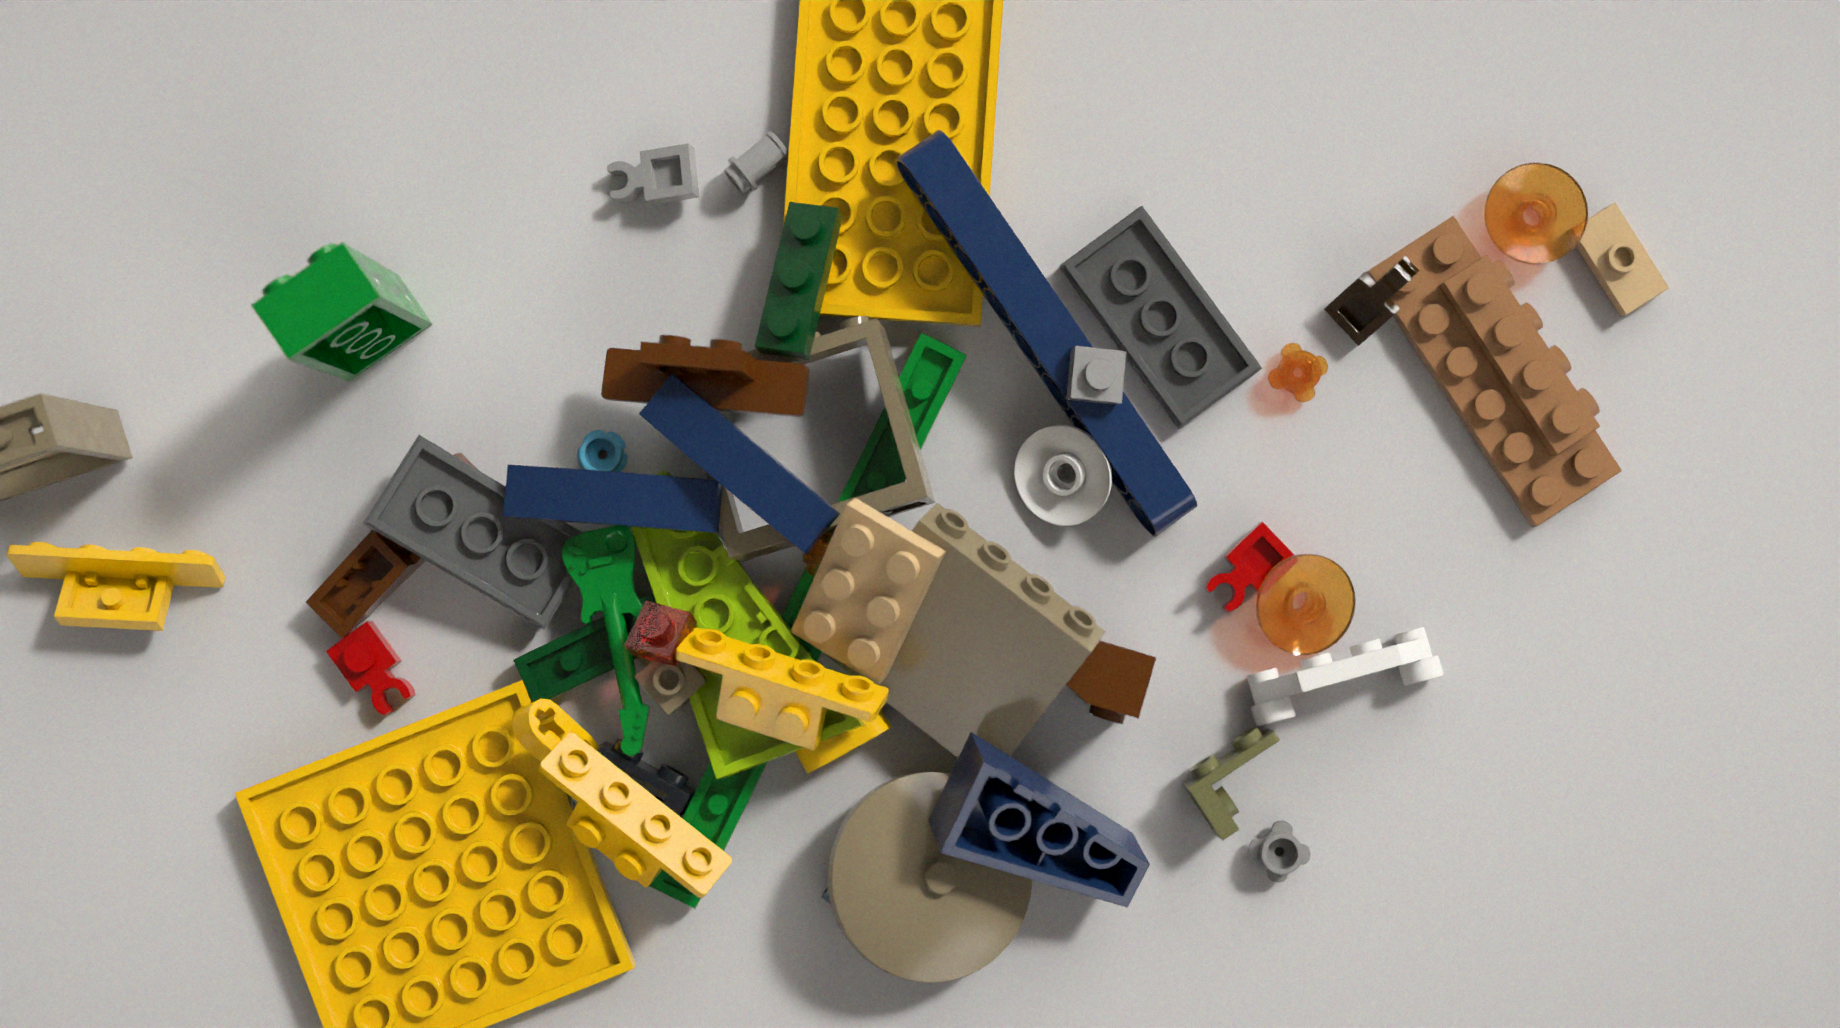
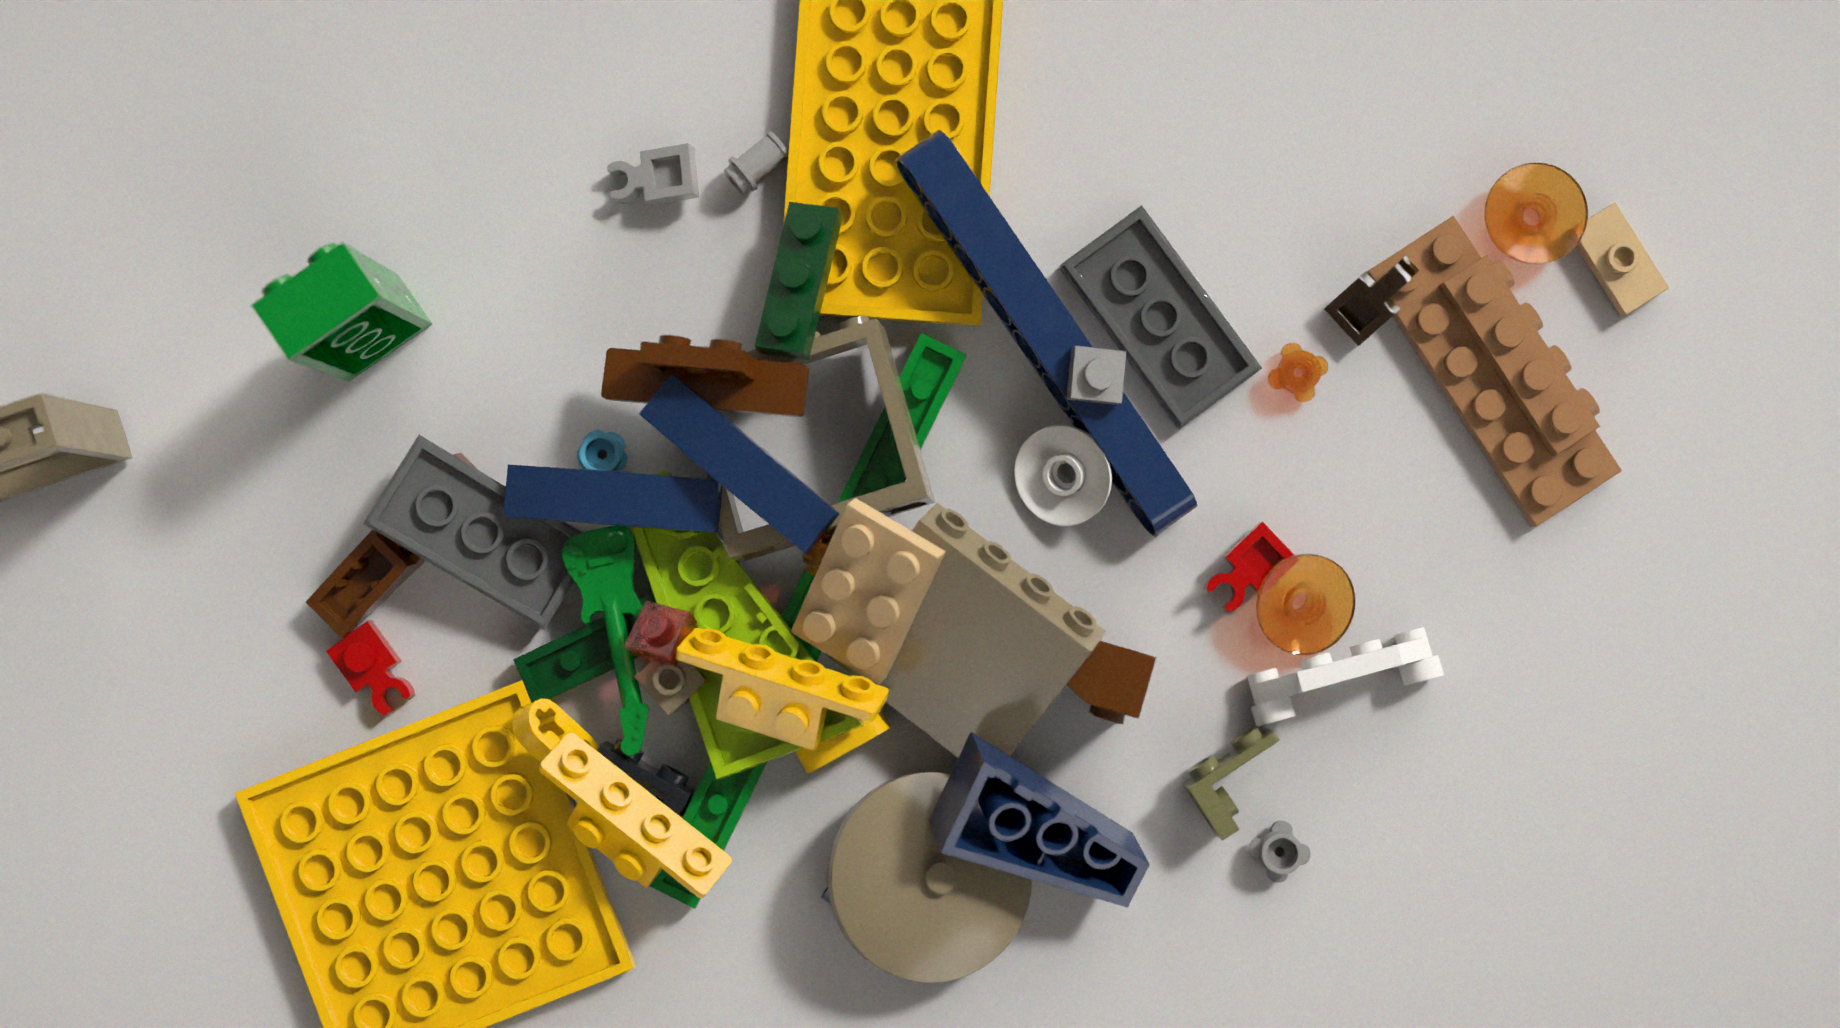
(113, 585): yellow bracket -> none

